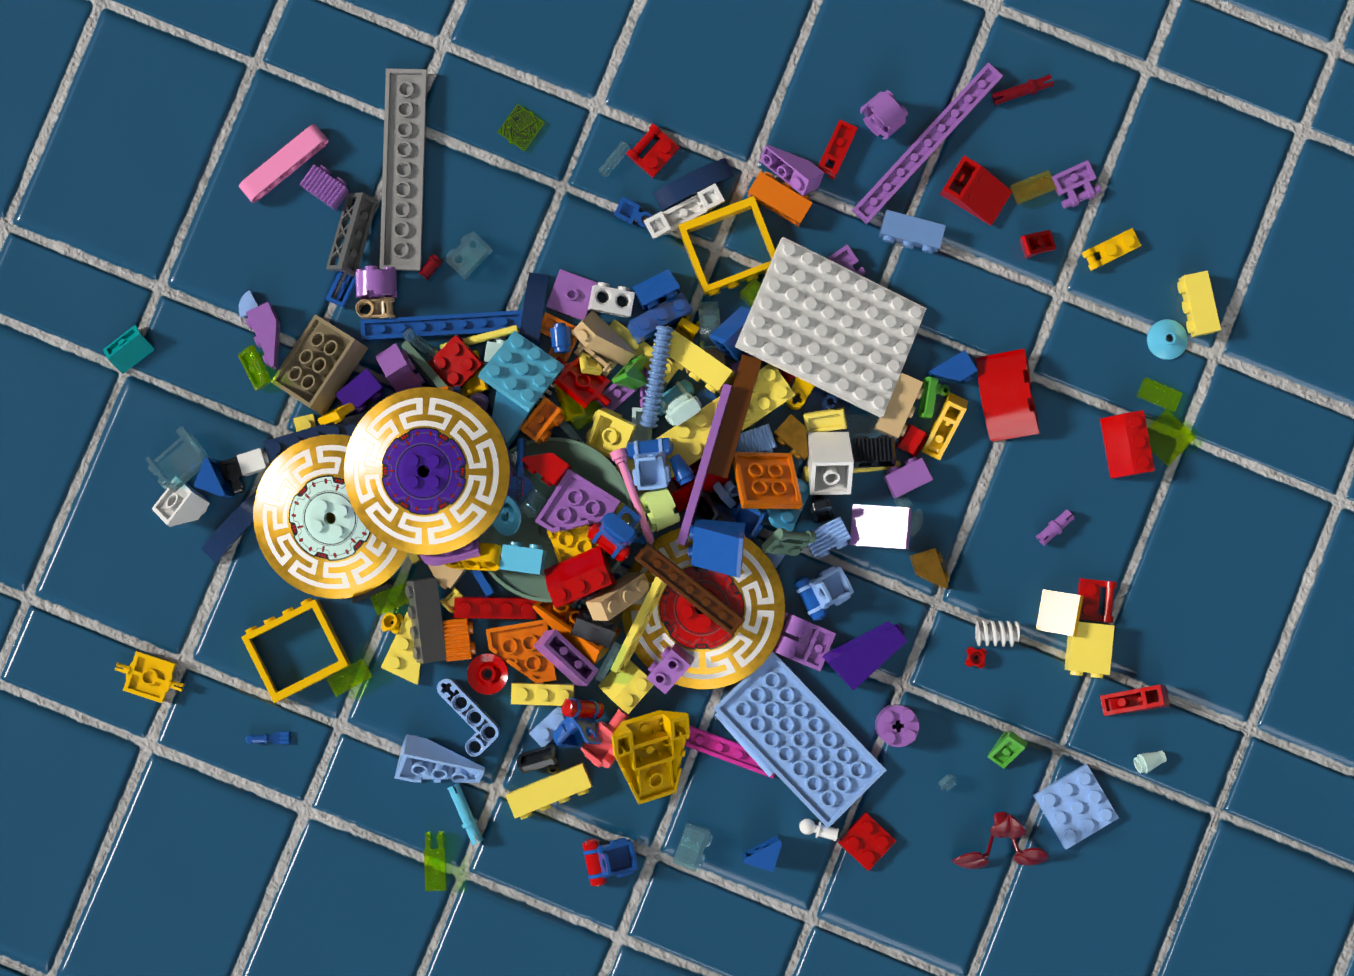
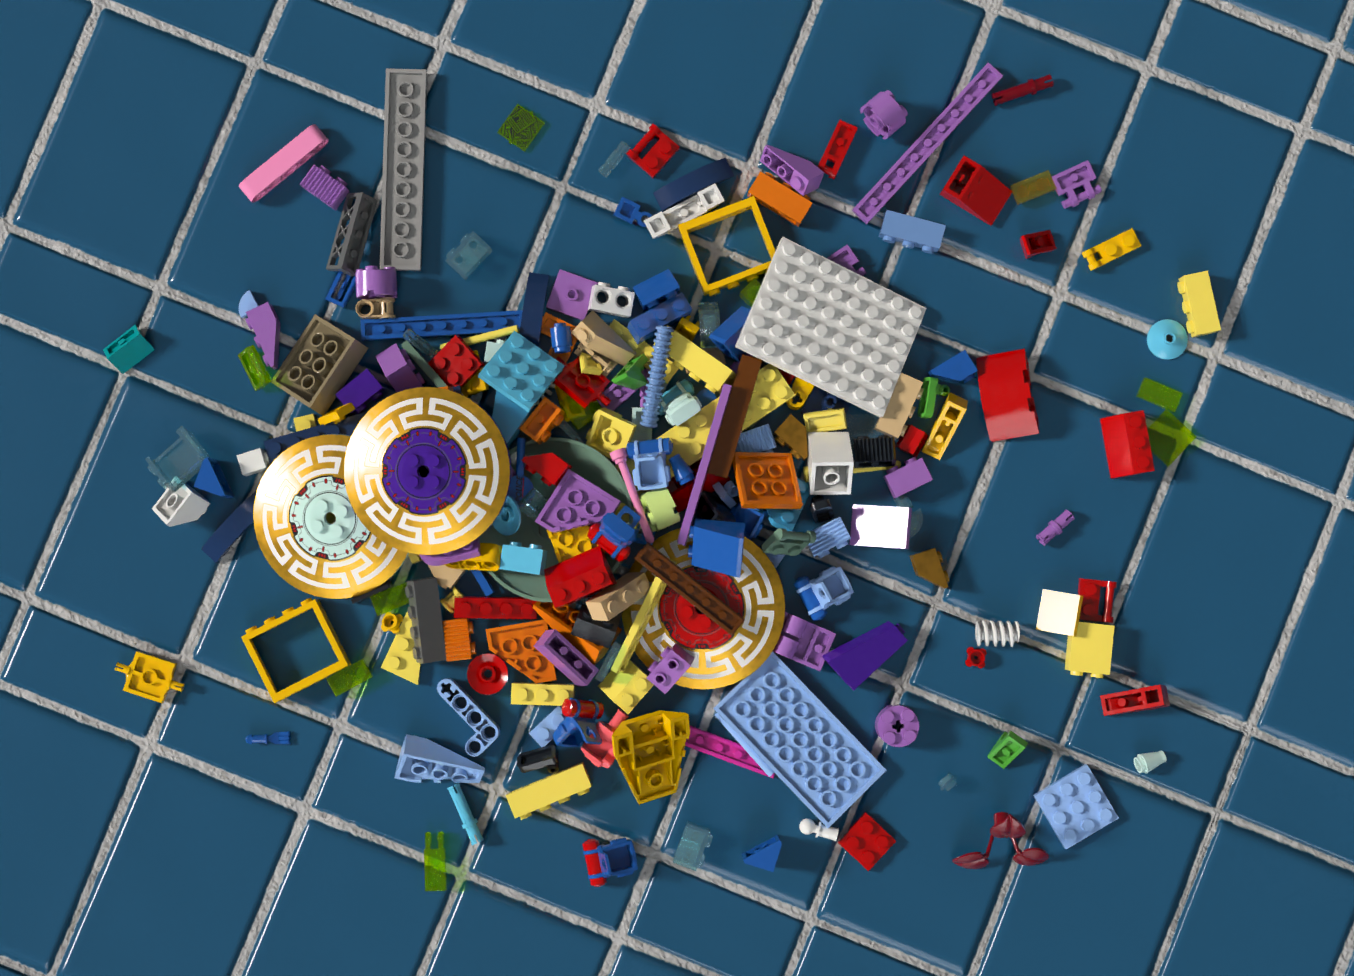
(232, 472): black plate -> none
(431, 266): dark red pin -> none
(480, 399): lavender tile -> none

